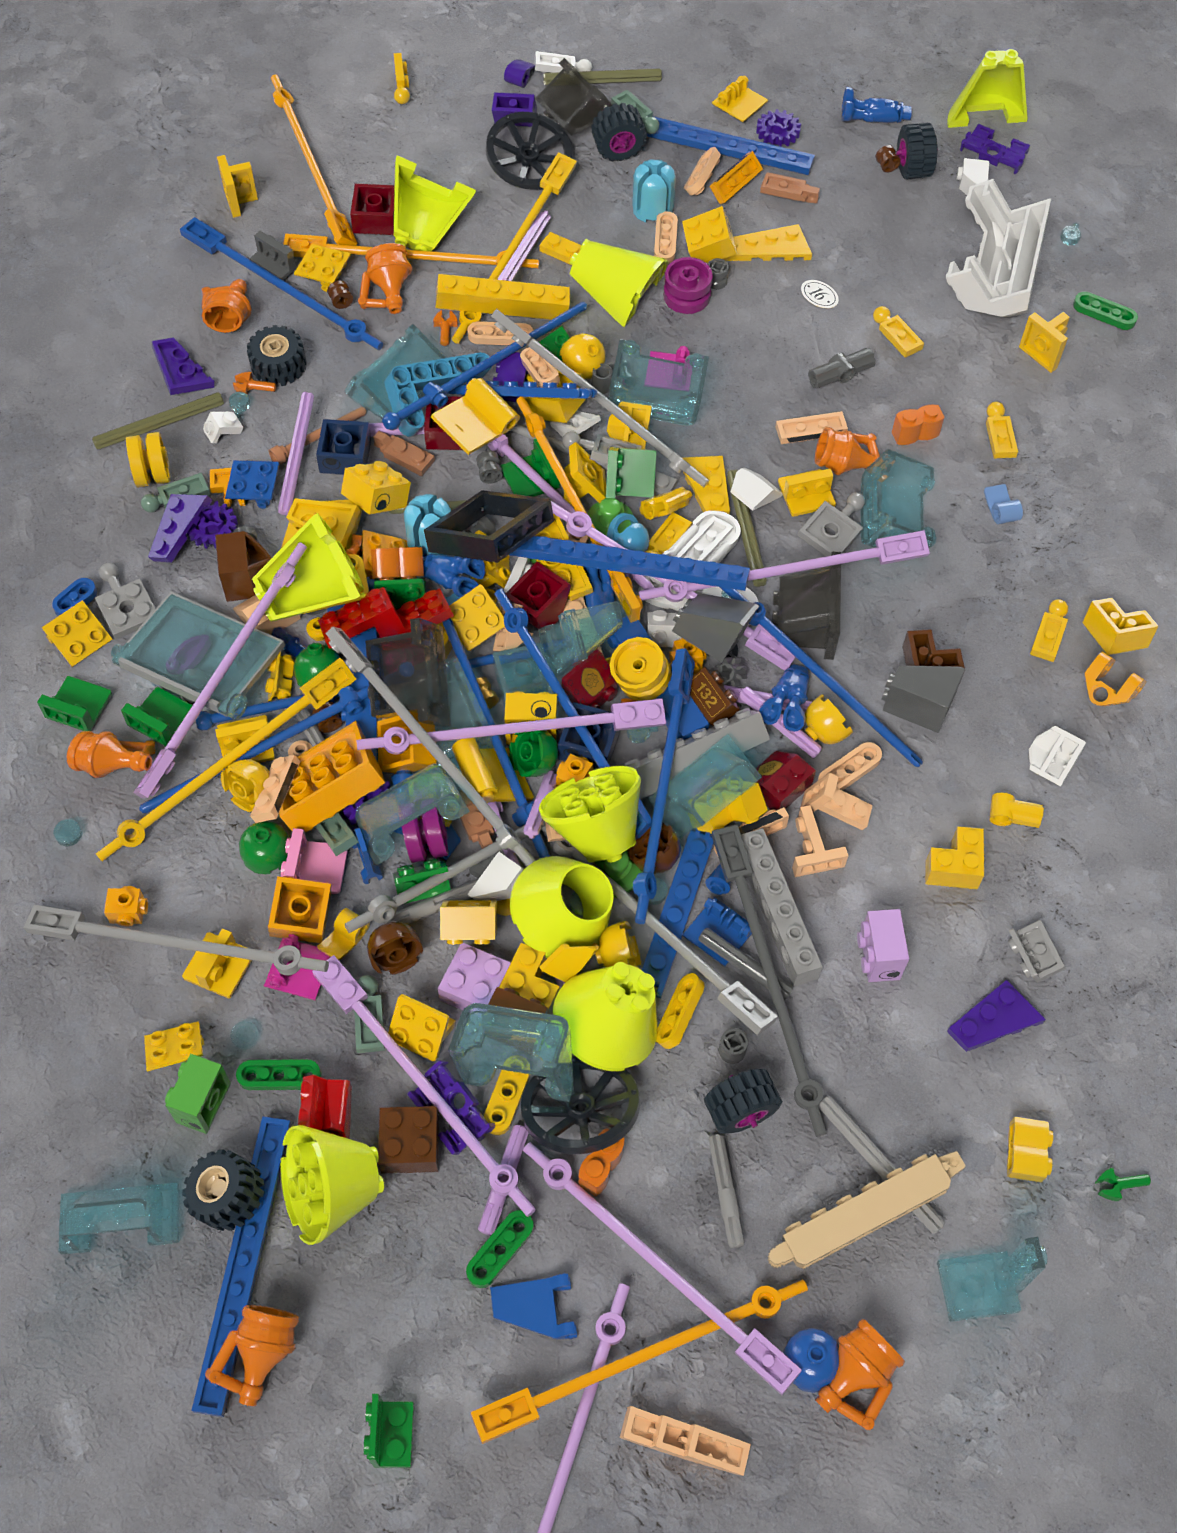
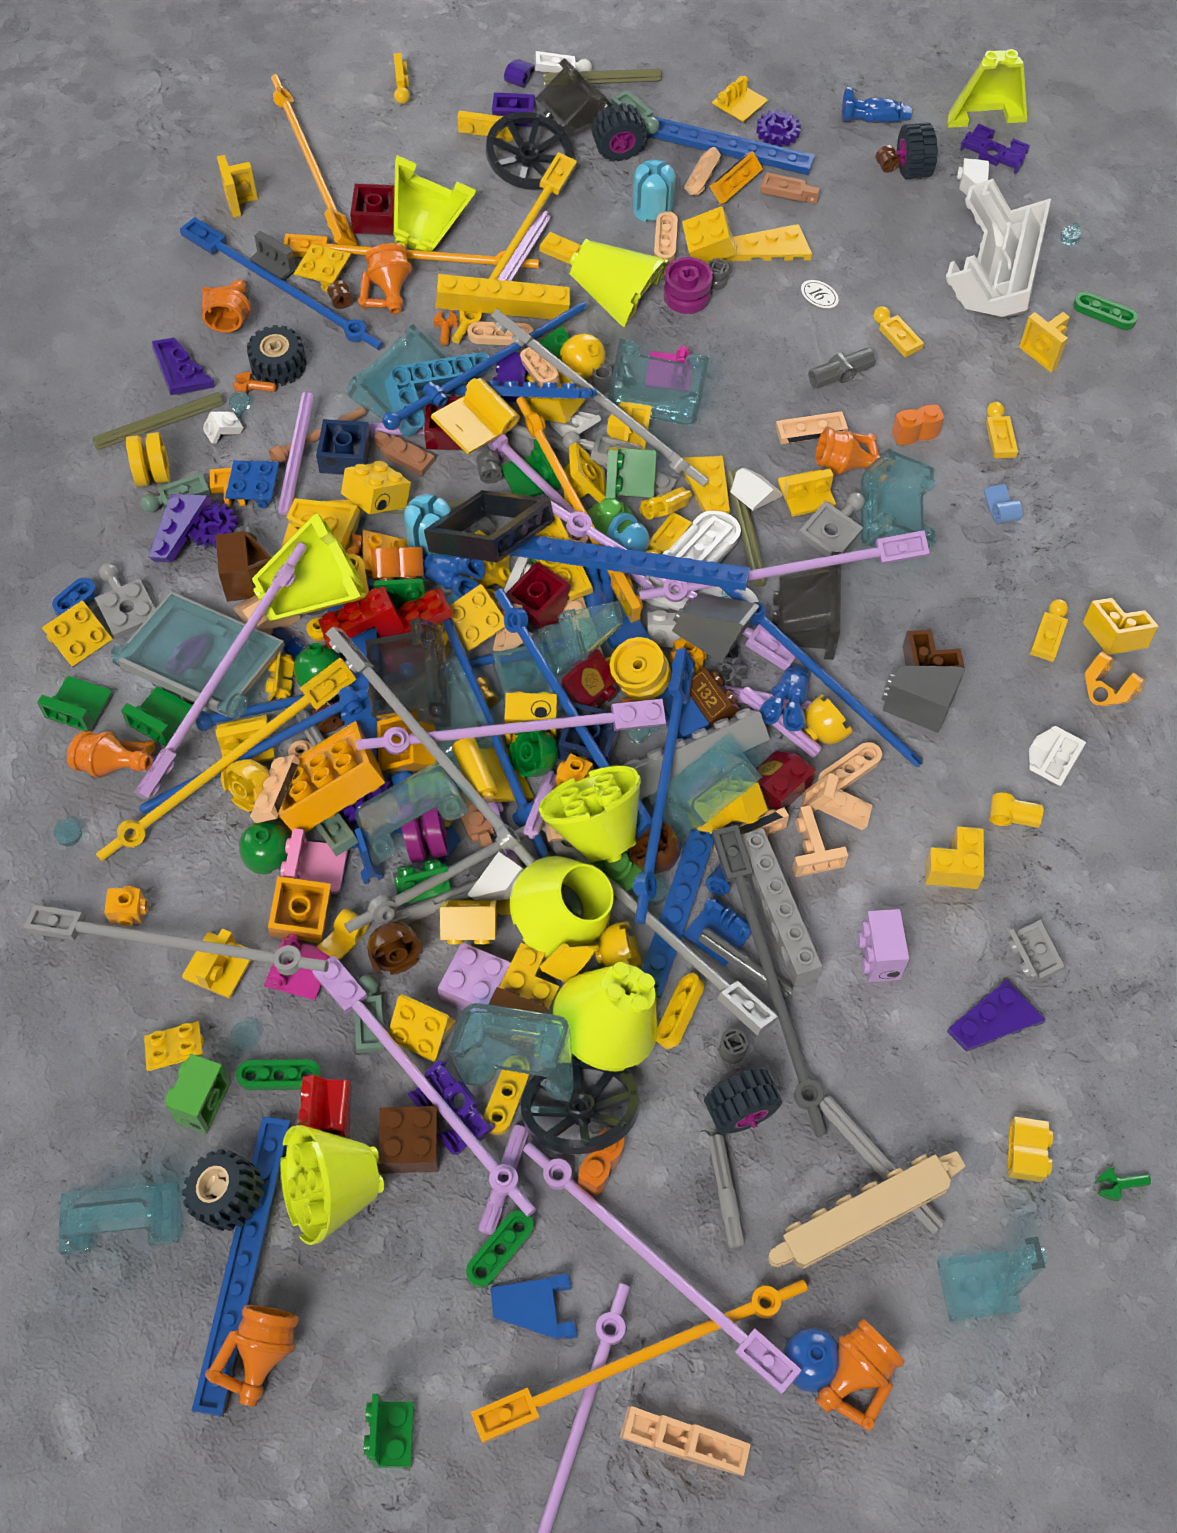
(480, 125): none -> yellow plate

